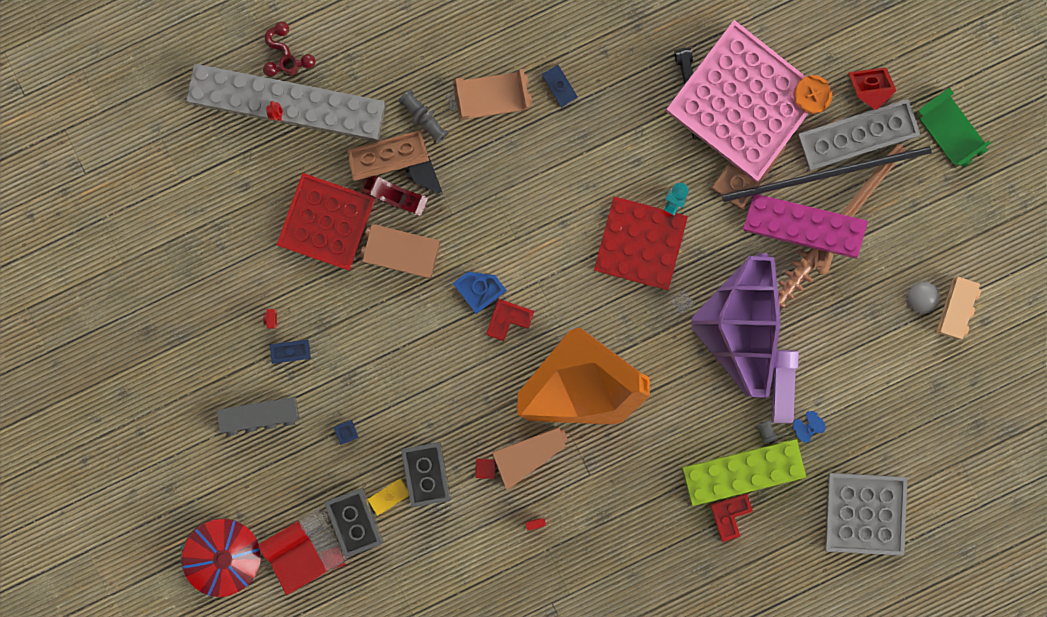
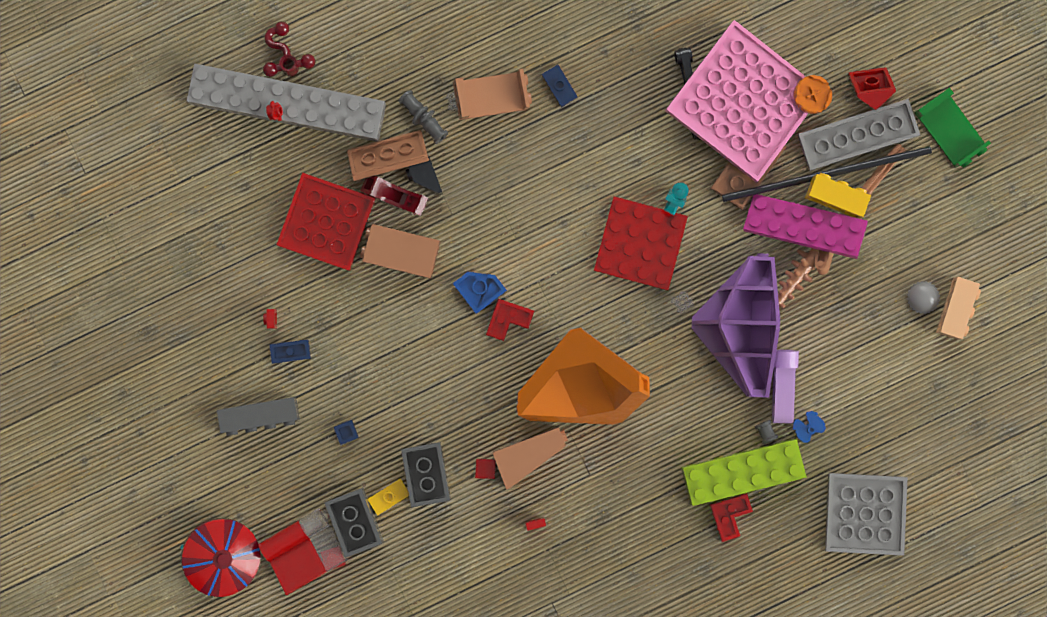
(838, 196): none -> yellow brick

